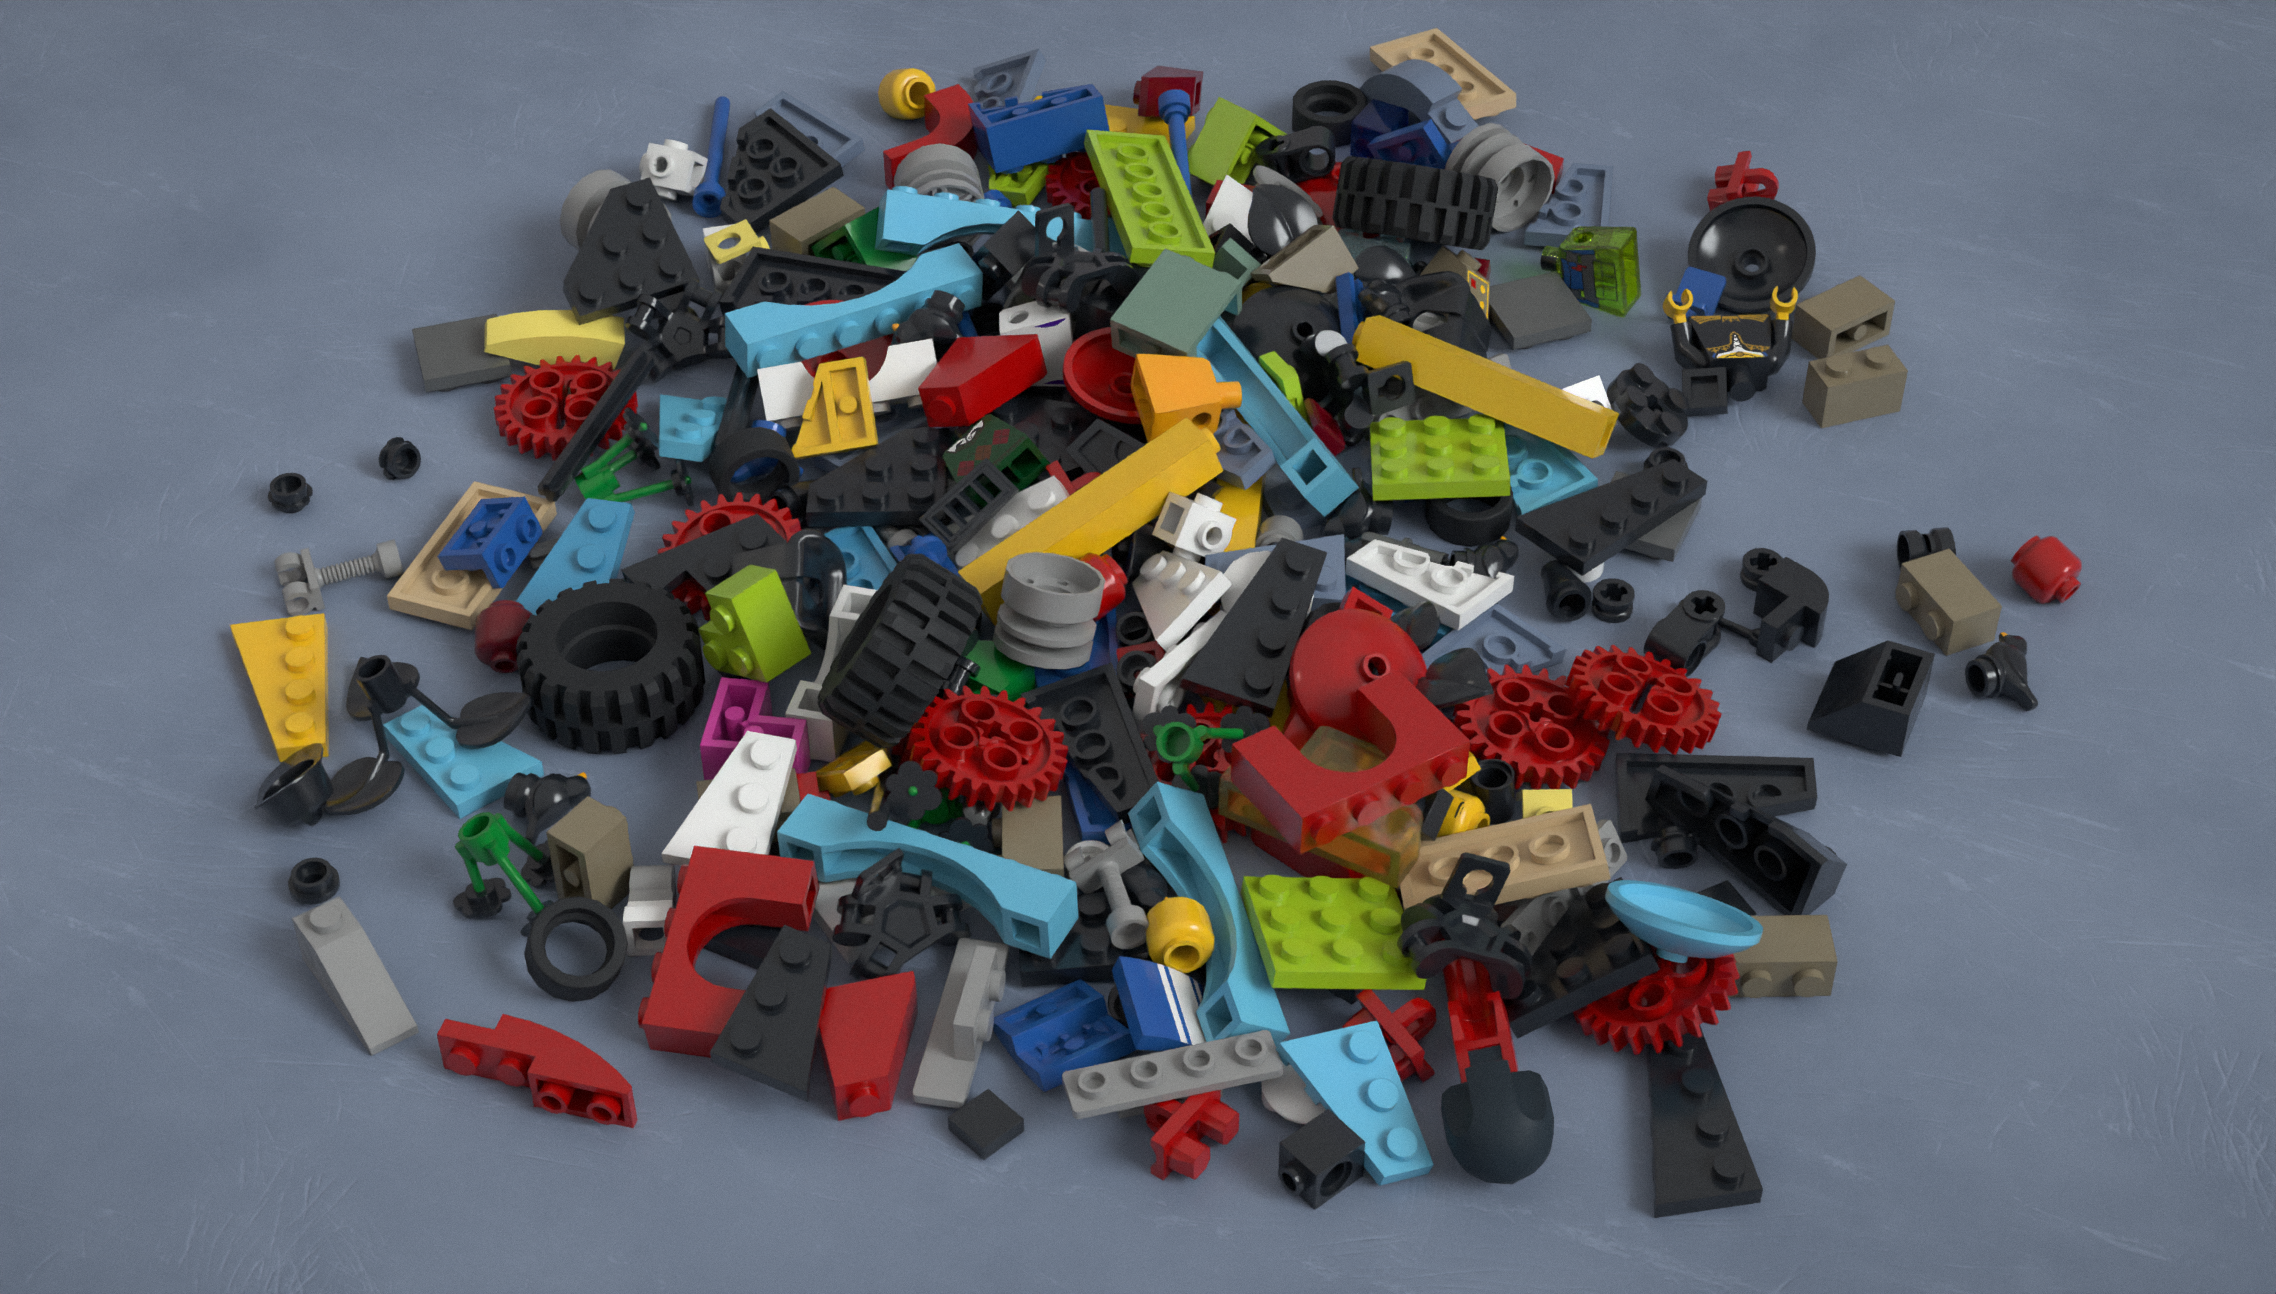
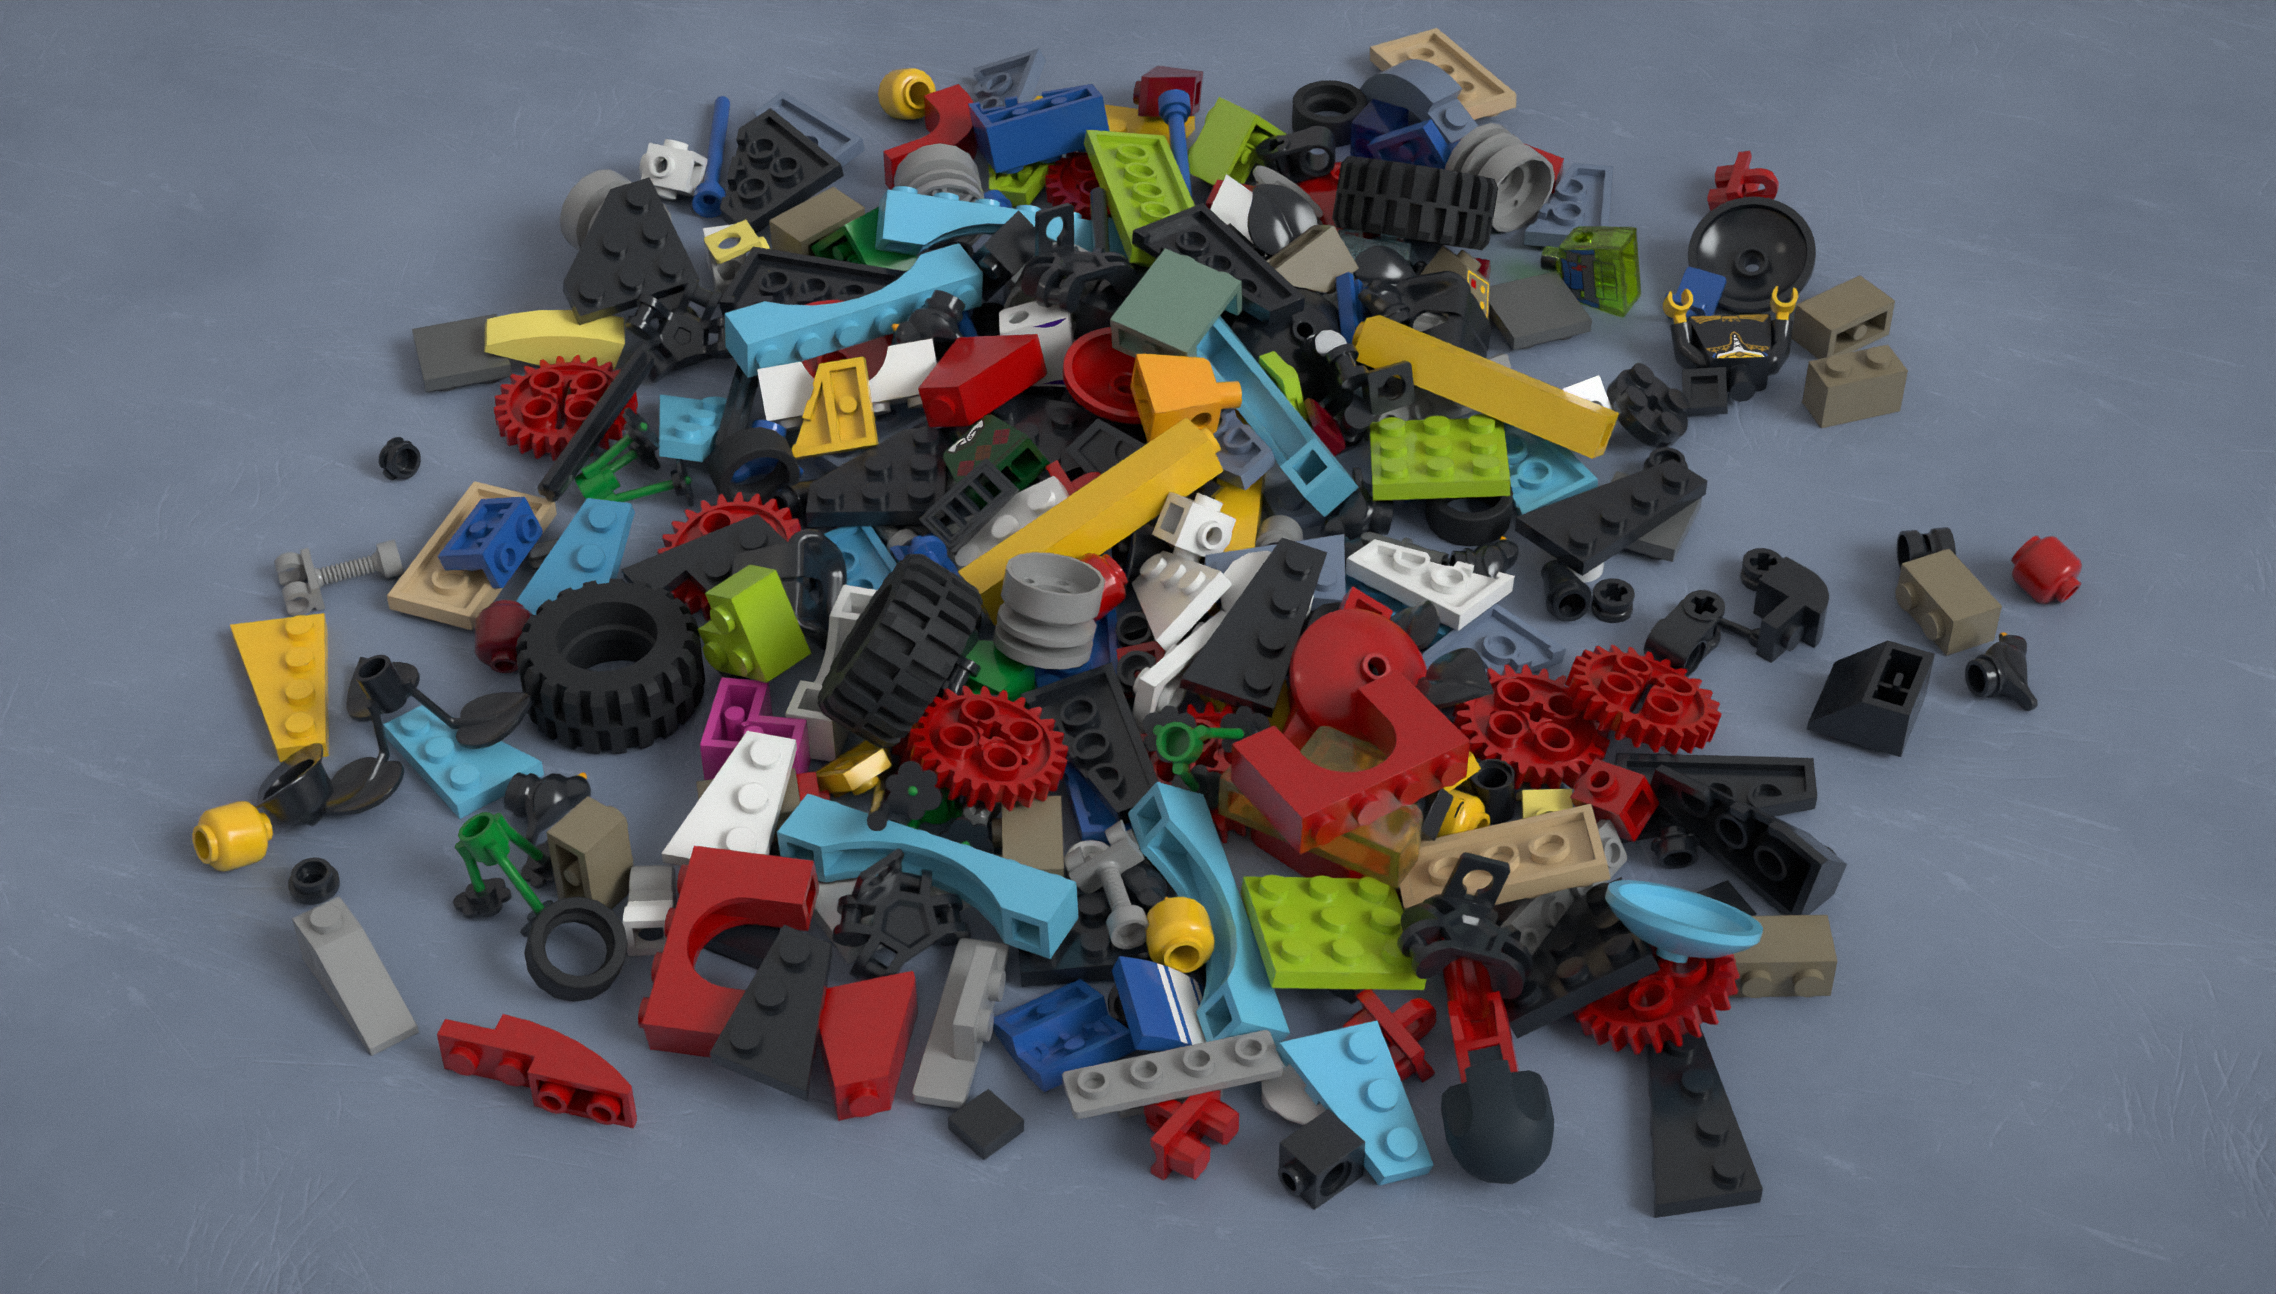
(232, 836): none -> yellow head
(289, 492): black plate -> none
(1213, 243): none -> black wing
(1616, 796): none -> red brick

